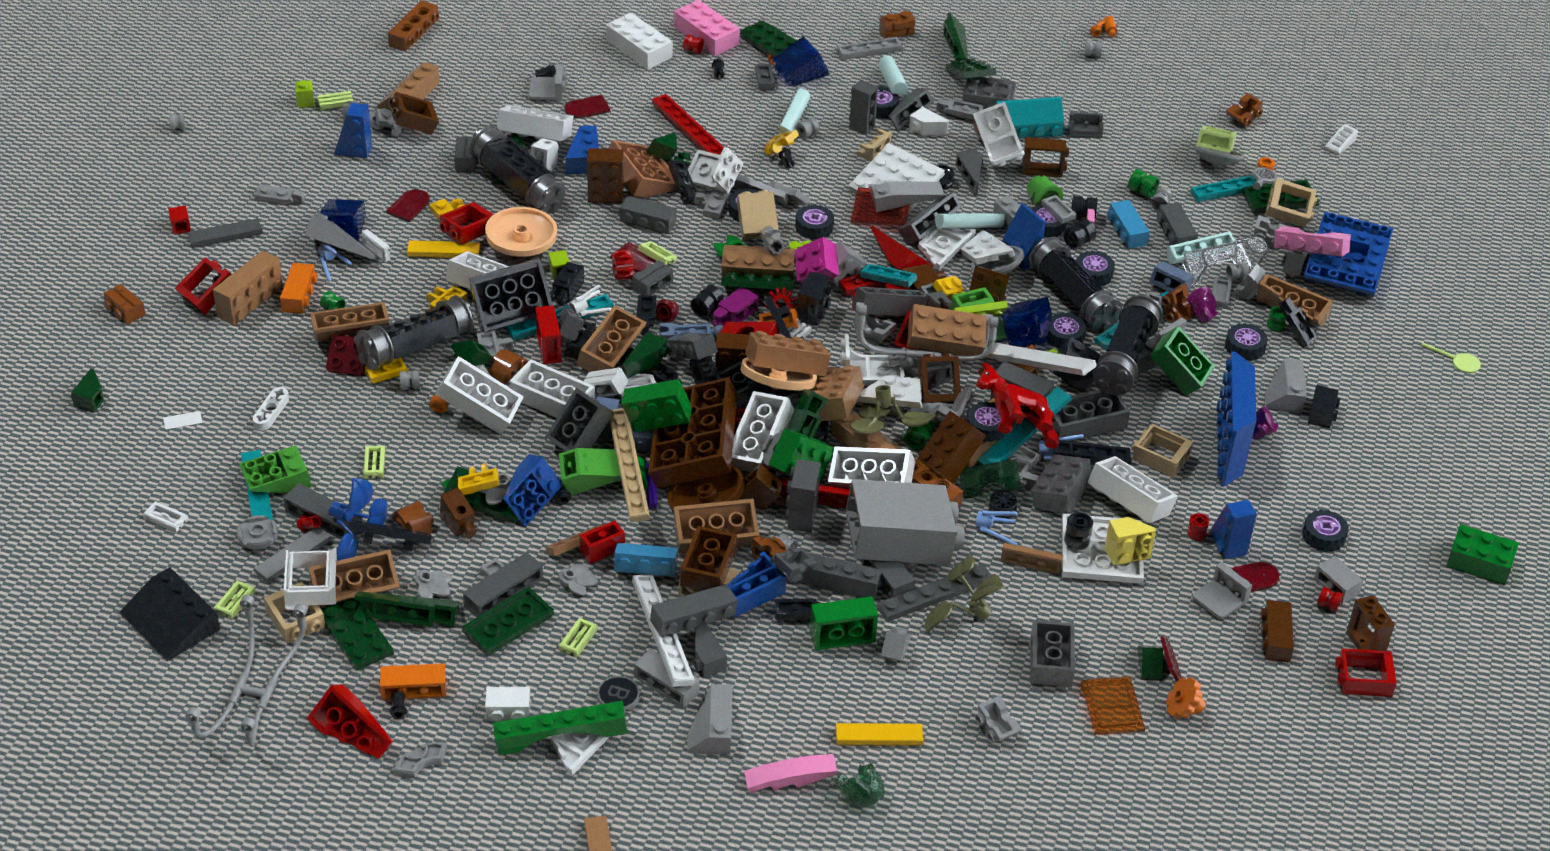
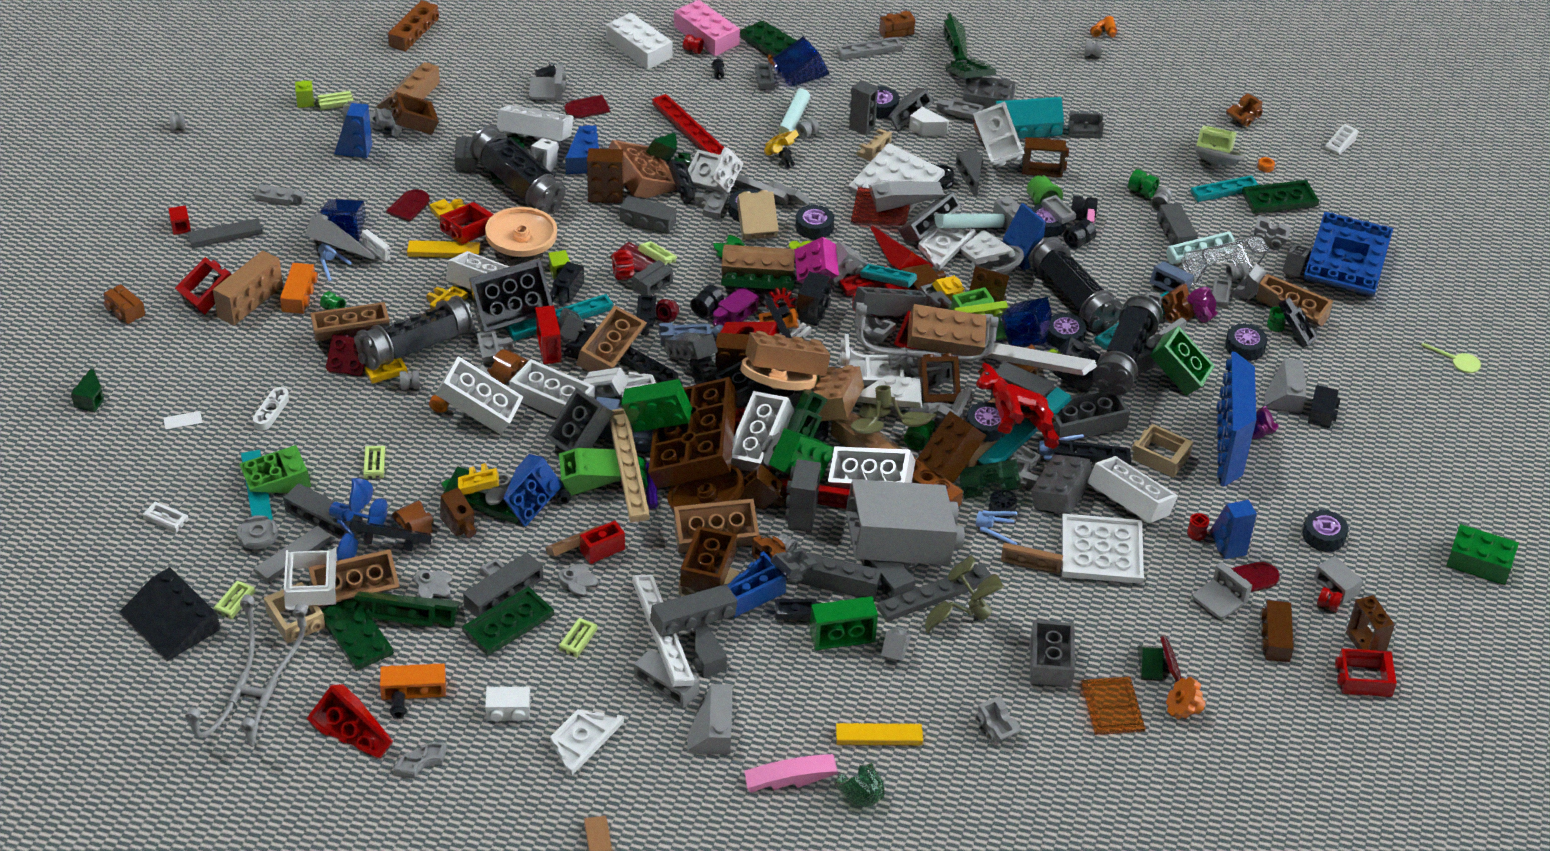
(305, 523): red pin -> none
(471, 352): dark green slope -> none
(580, 303): white plant -> none
(600, 719): green arch -> none
(619, 689): black tile -> none
(645, 355): dark green slope -> none
(645, 559): dark azure brick -> none
(772, 240): light grey piece -> none
(893, 76): light aqua brick -> none
(1078, 531): black wheel -> none
(1098, 266): black wheel -> none
(1128, 224): dark azure brick -> none
(1129, 540): light yellow slope -> none
(1263, 176): light grey piece -> none
(1286, 214): tan window -> none
(1295, 239): bright pink arch -> none

